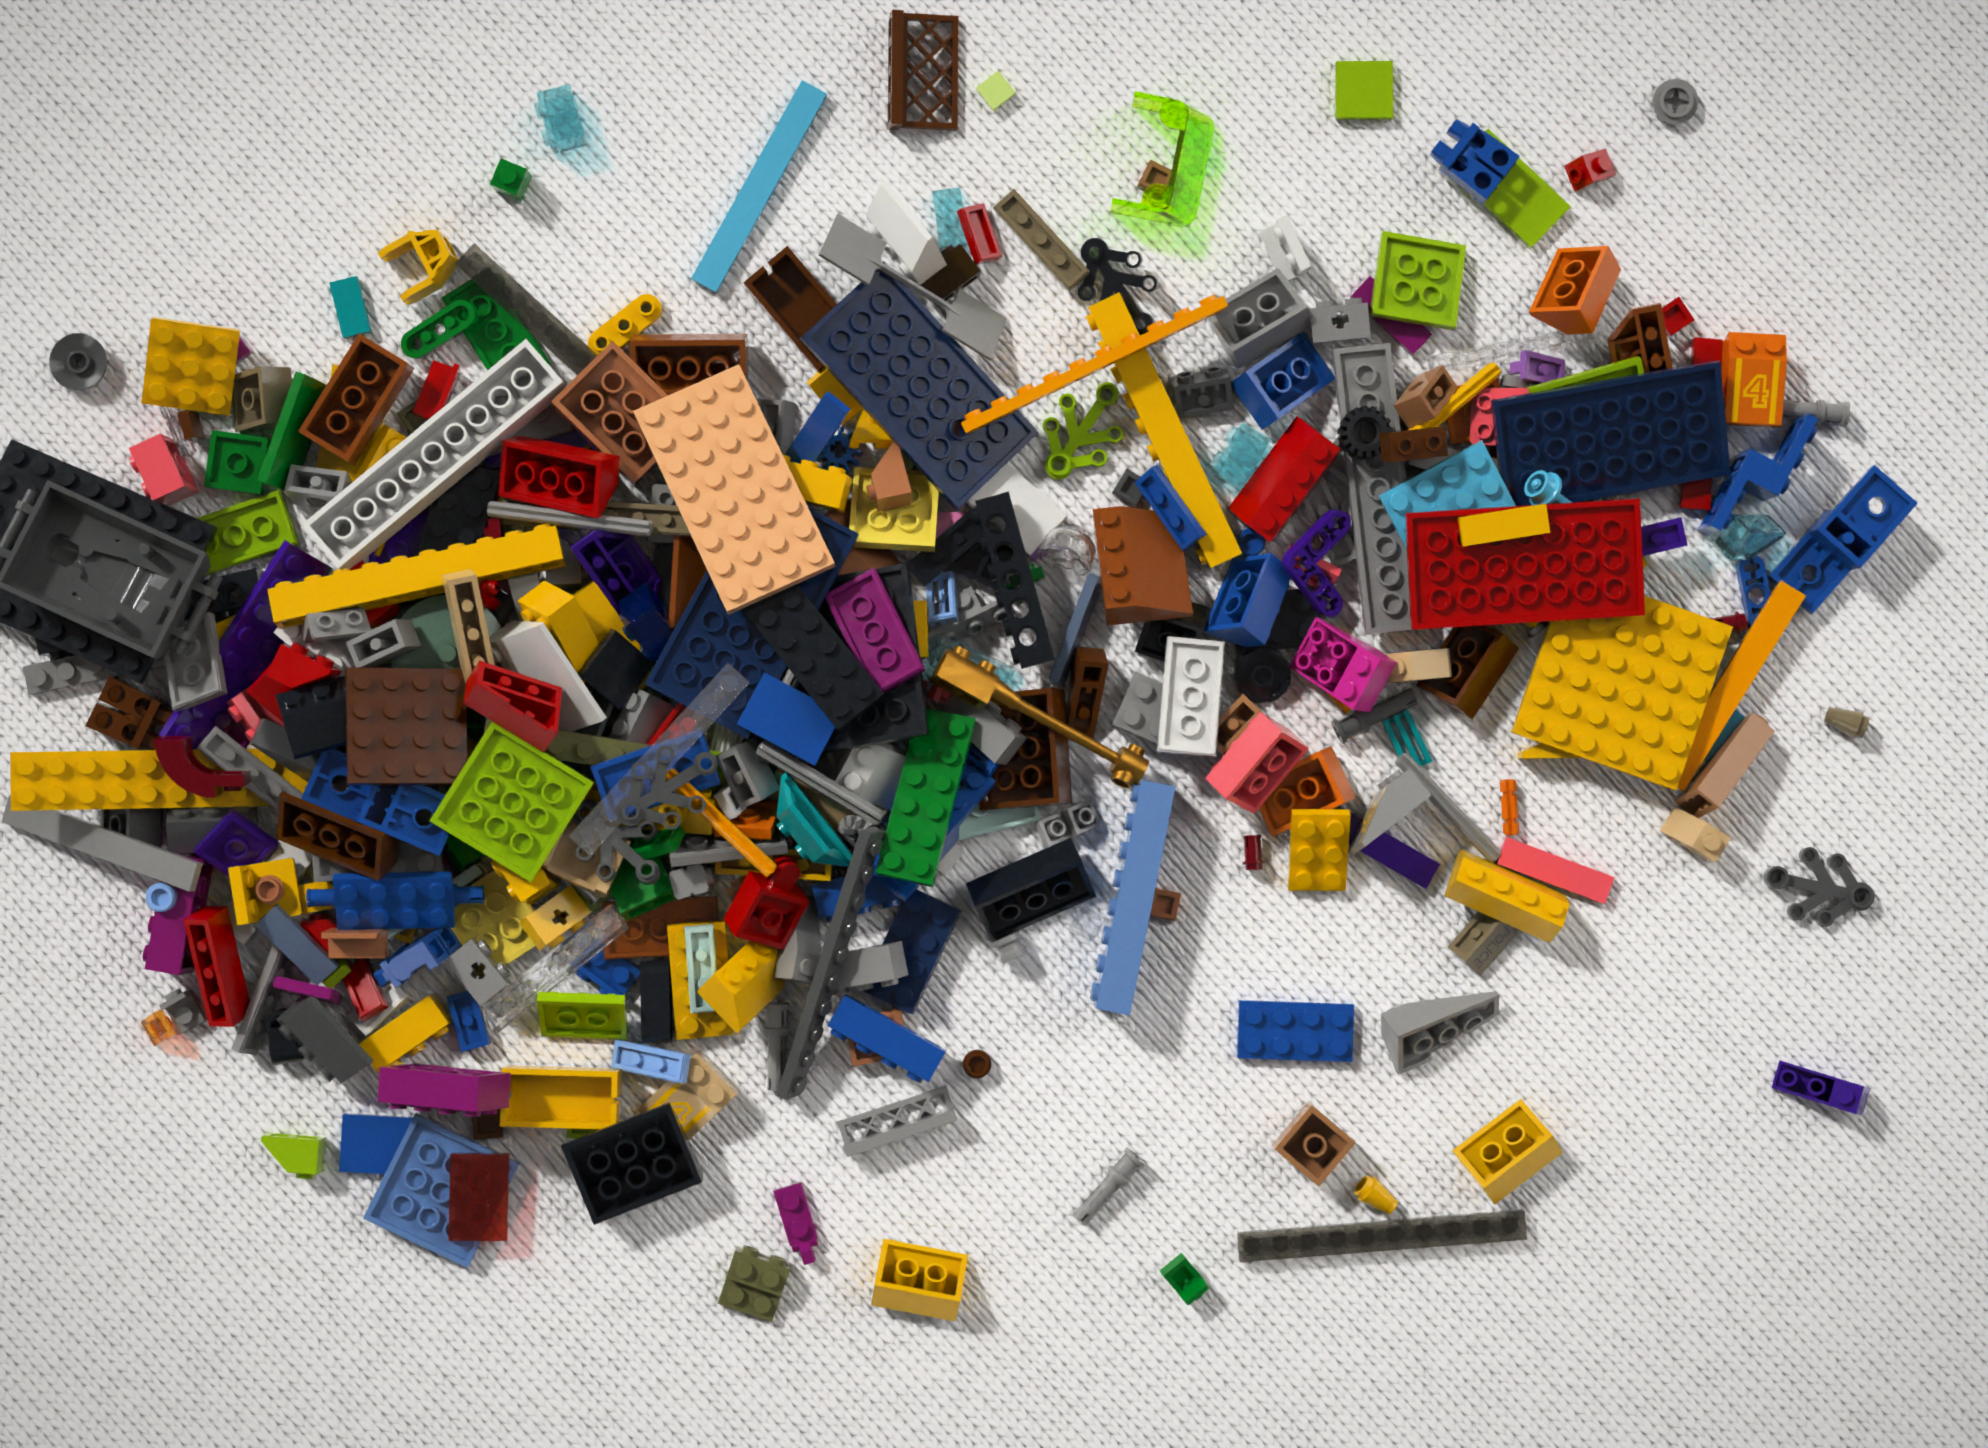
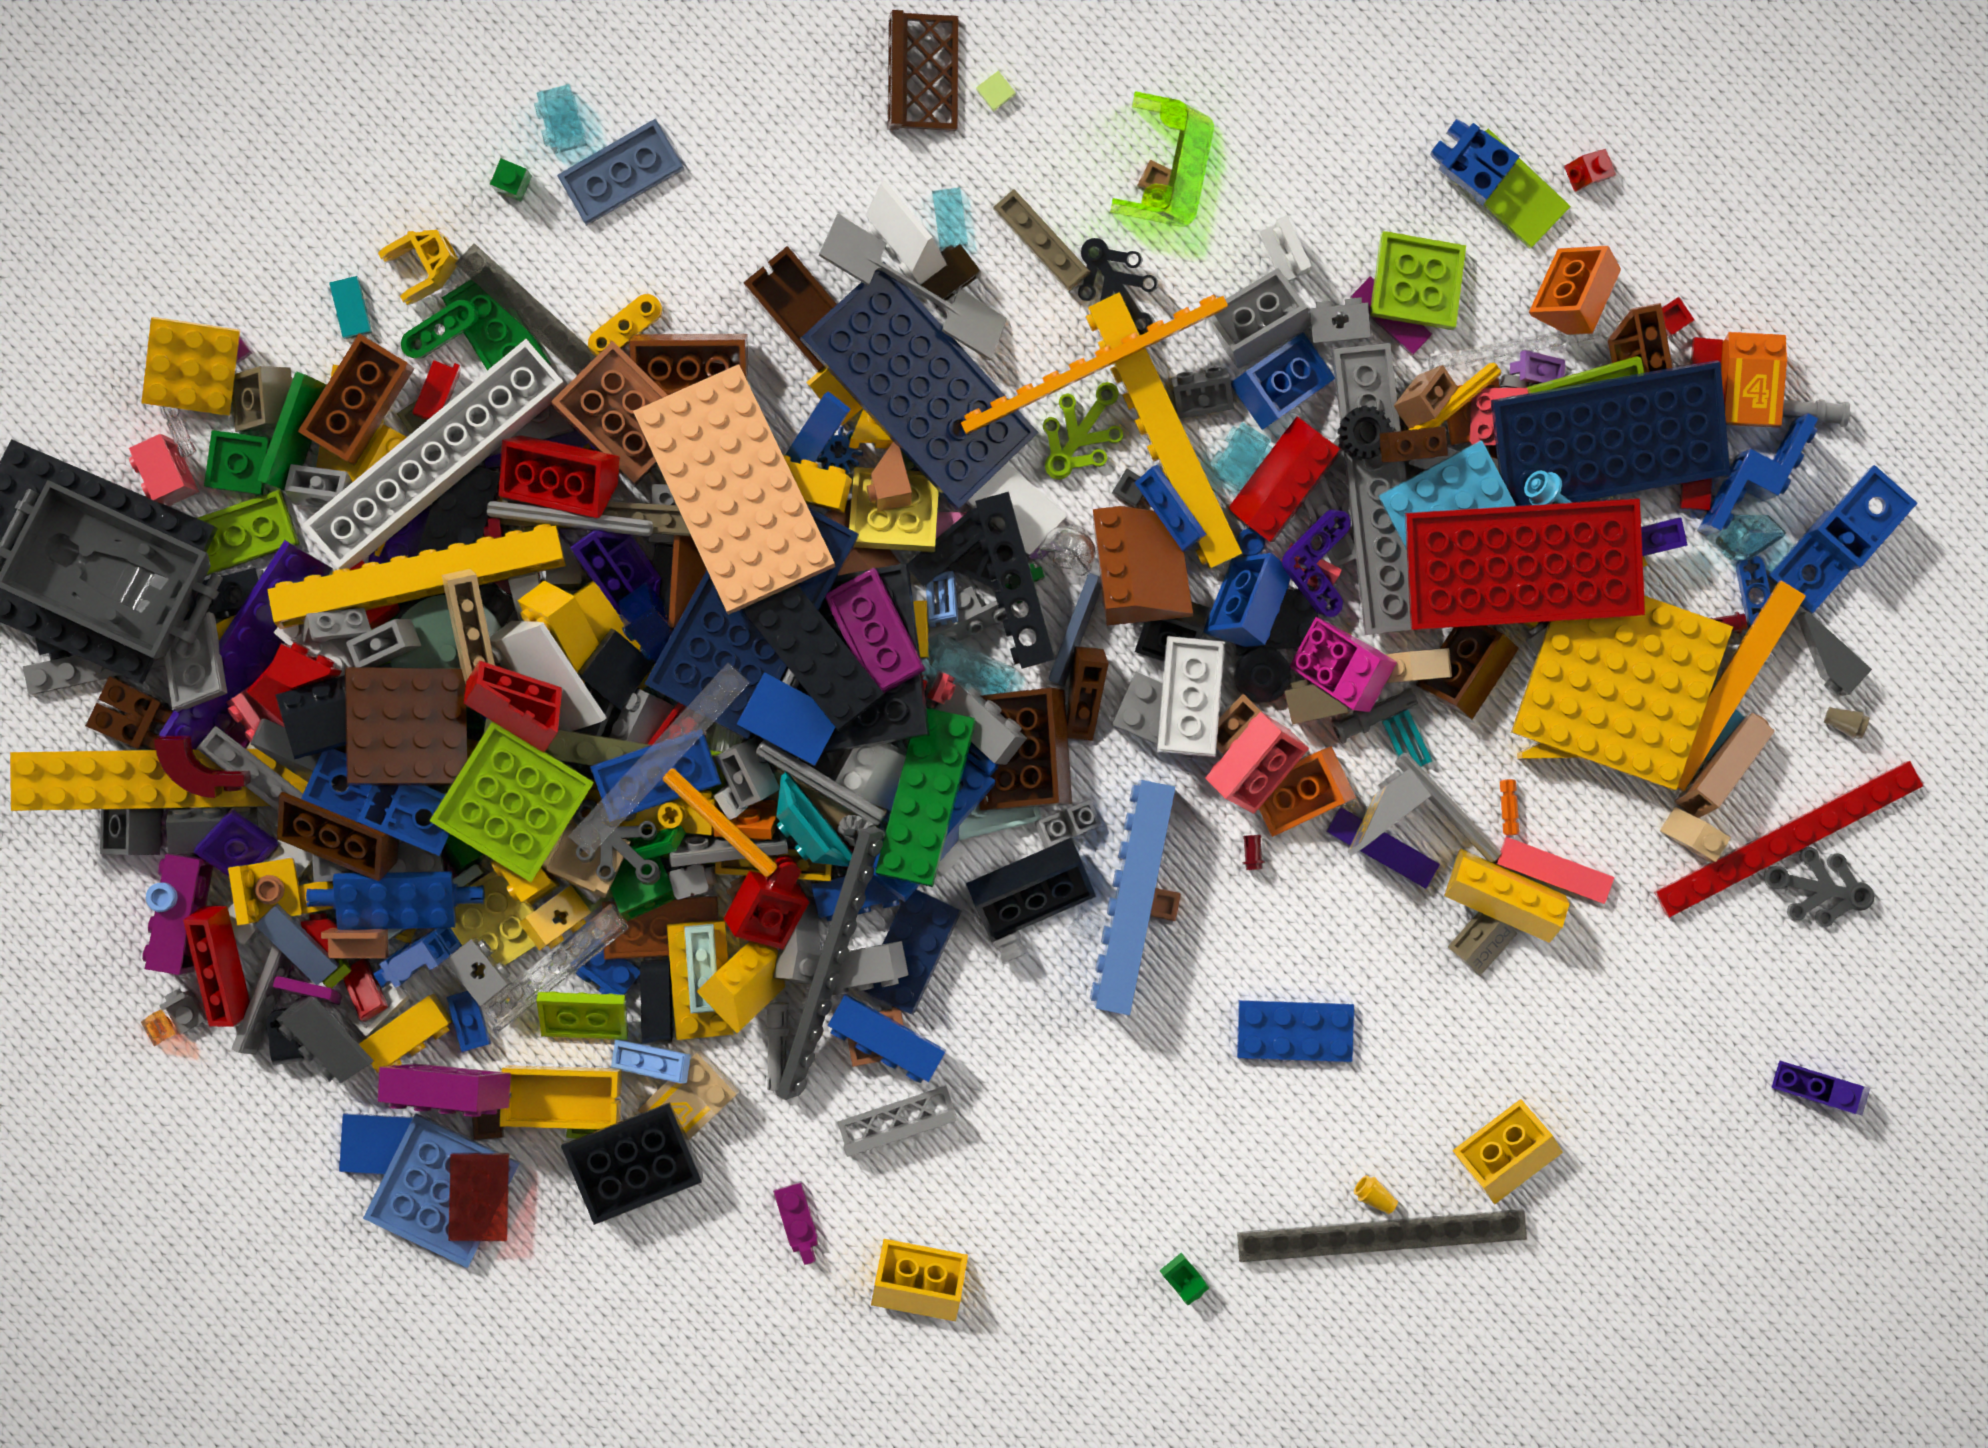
(66, 355): dark grey dish -> none
(107, 845): light grey tile -> none
(191, 426): reddish brown tile -> none
(297, 1153): lime slope -> none
(487, 589): red arm -> none
(620, 172): none -> sand blue tile
(662, 790): dark grey plant -> none
(754, 1283): olive plate -> none
(759, 186): medium azure tile -> none
(781, 421): light grey slope -> none
(977, 1063): reddish brown plate -> none
(979, 234): red tile -> none
(979, 685): pearl gold bar -> none
(1117, 1176): light grey pin -> none
(1311, 702): none -> dark tan slope
(1313, 1144): medium nougat brick -> none
(1318, 849): yellow plate -> none
(1363, 90): lime tile -> none
(1424, 1026): light grey wedge -> none
(1503, 525): yellow tile -> none
(1685, 93): light grey gear -> none
(1788, 839): none -> red plate
(1833, 659): none -> dark grey slope

